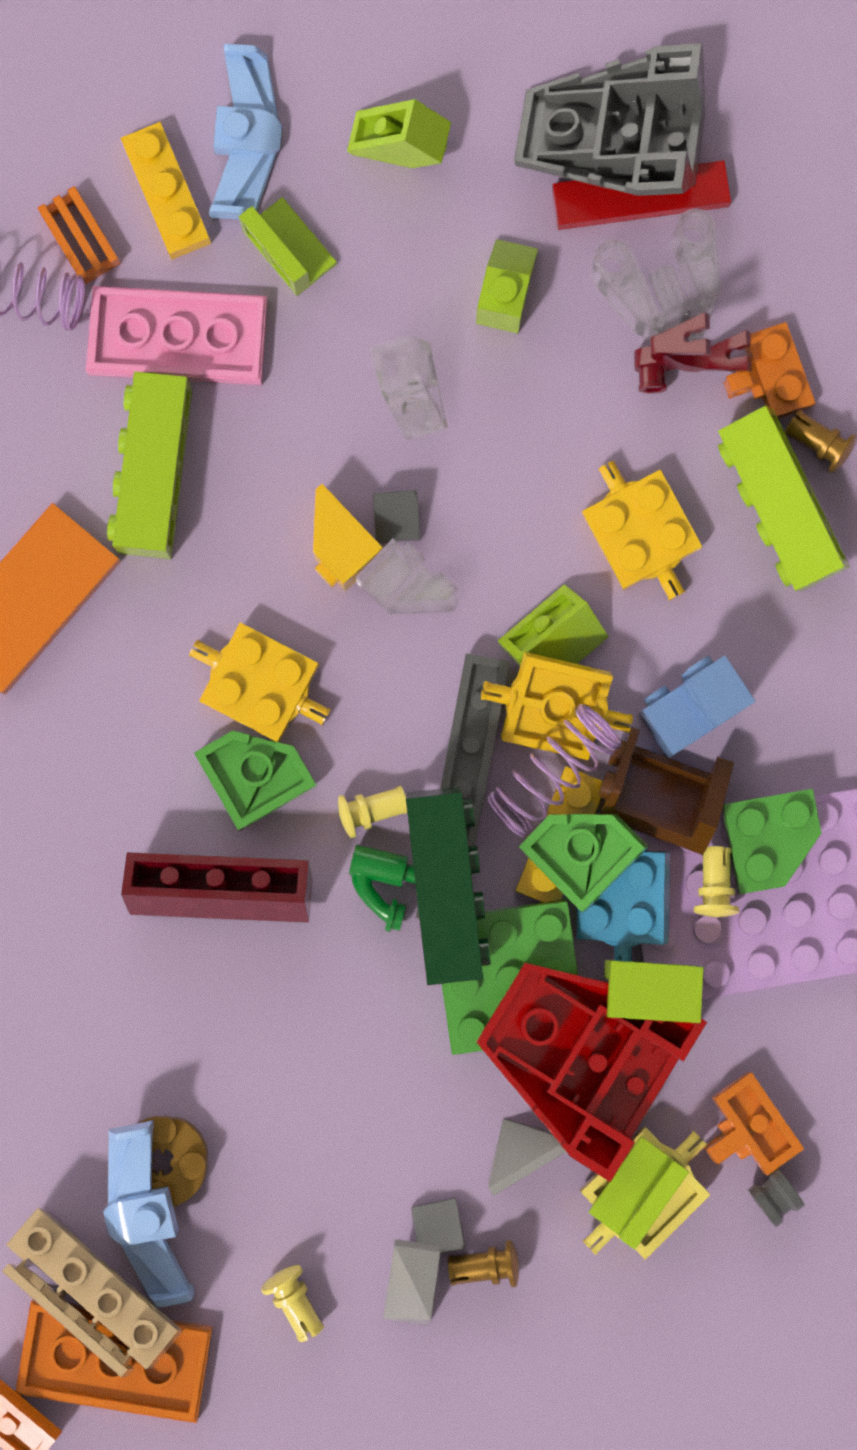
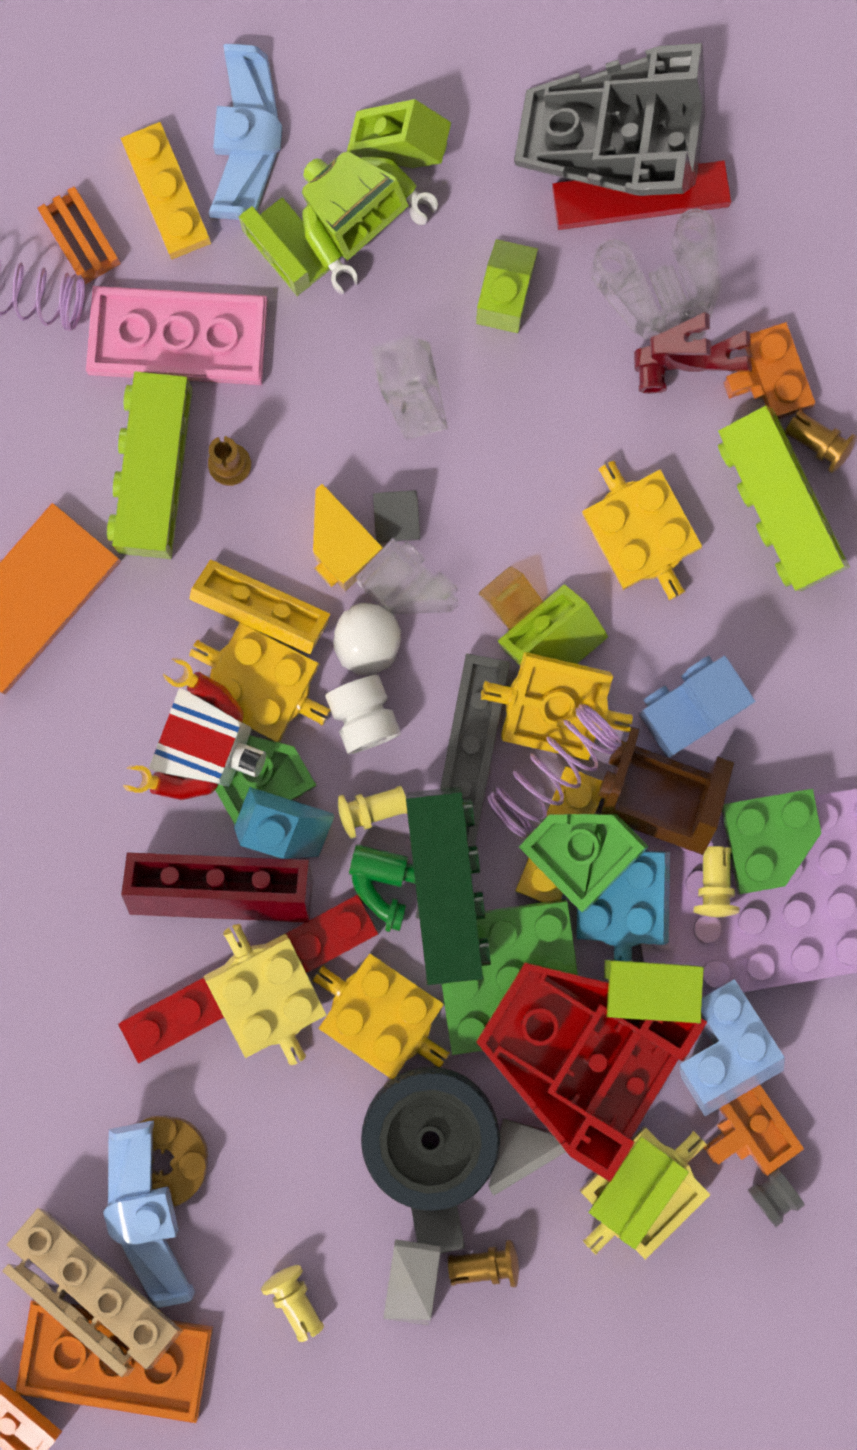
(195, 1005): none -> red plate
(199, 742): none -> torso
(228, 462): none -> pearl gold pin
(259, 606): none -> yellow plate
(264, 995): none -> light yellow plate
(281, 826): none -> dark azure slope
(352, 204): none -> lime torso
(363, 714): none -> white wheel
(367, 639): none -> white hair
(381, 1016): none -> yellow plate
(421, 1103): none -> wheel
(510, 597): none -> clear yellow slope
(741, 1052): none -> light blue brick

